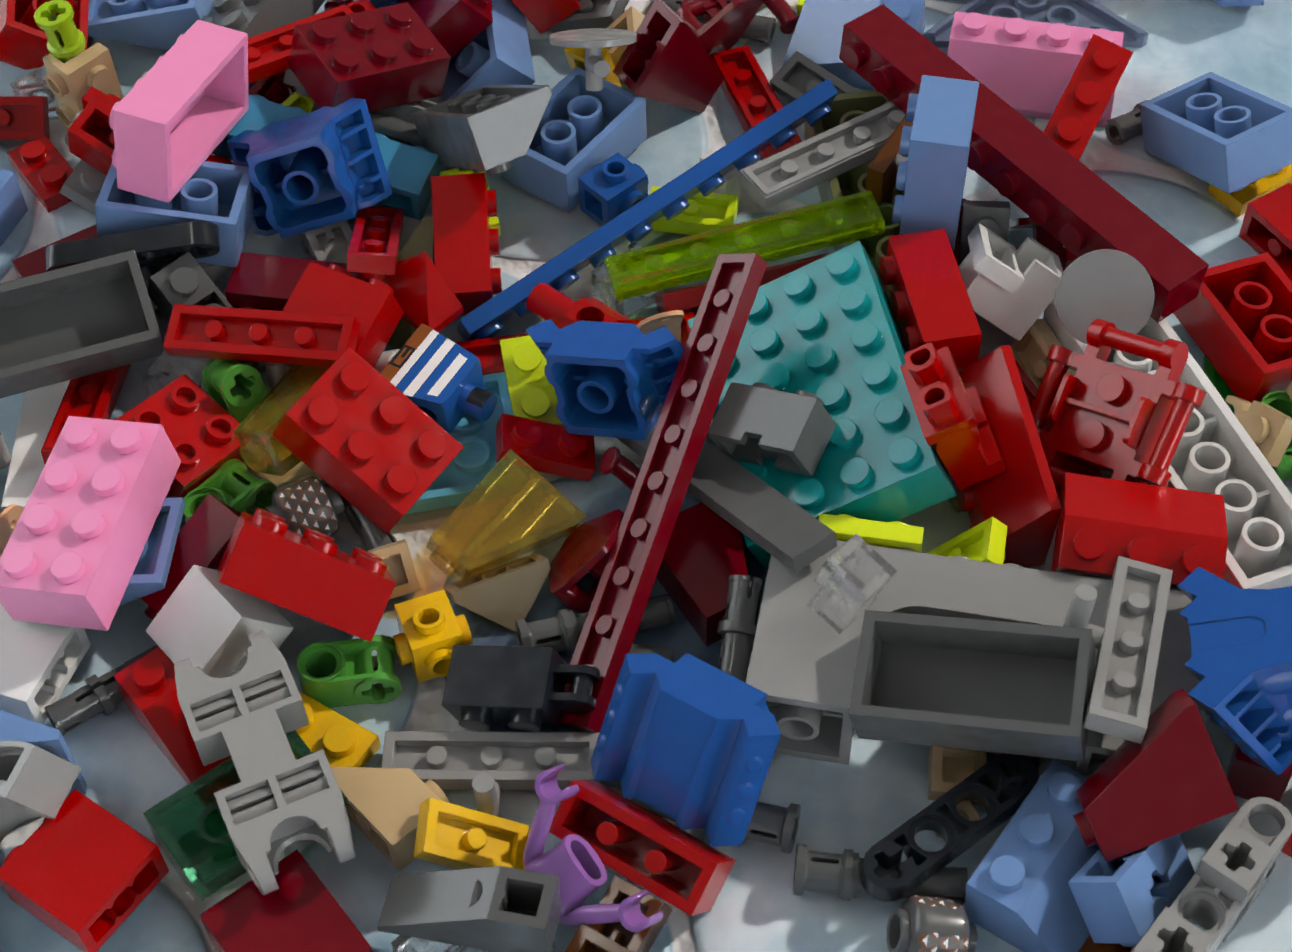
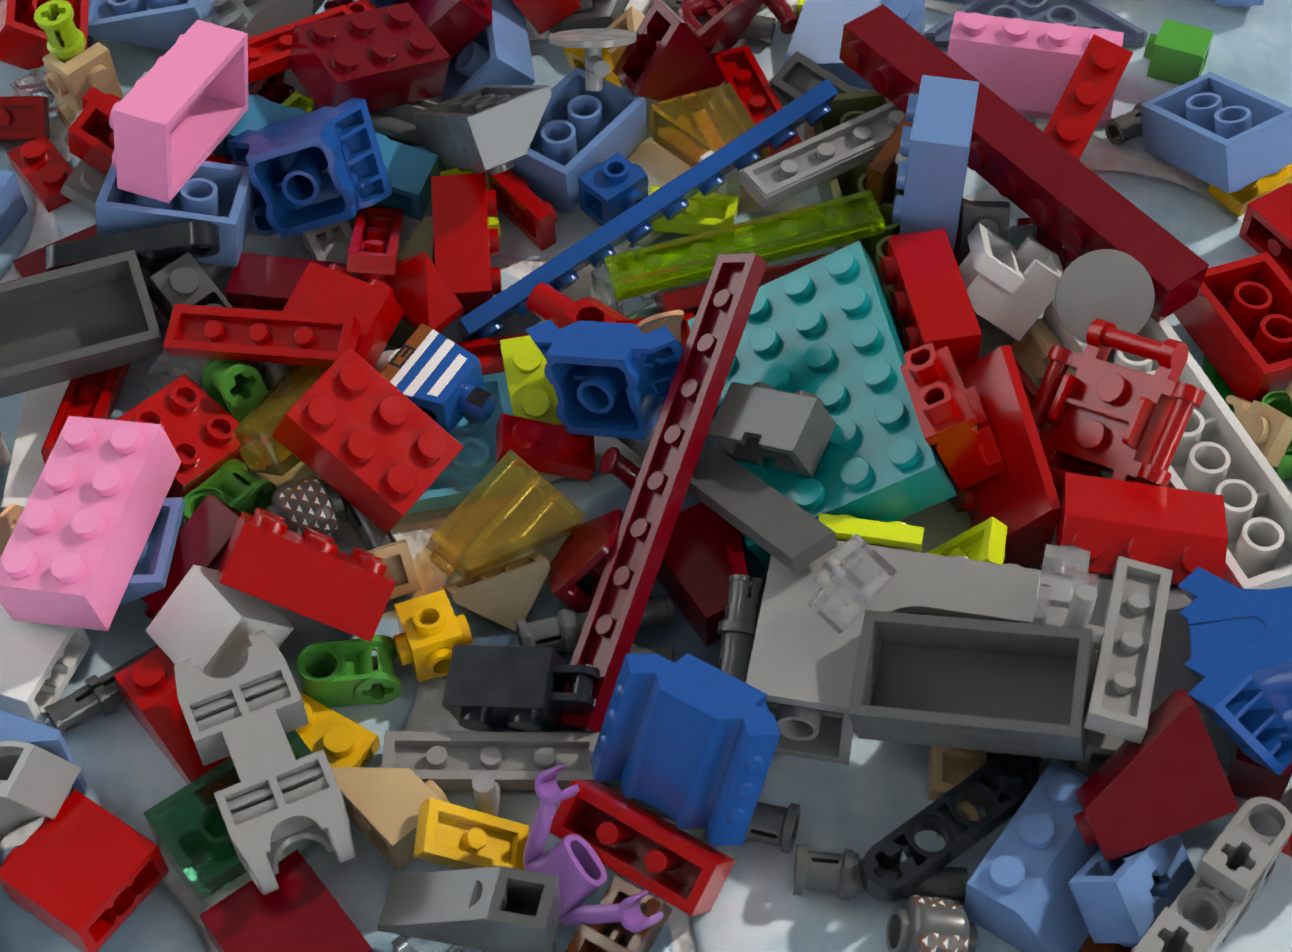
(524, 209): none -> red plate
(700, 123): none -> clear yellow slope
(1059, 575): none -> clear brick
(1178, 52): none -> bright green brick

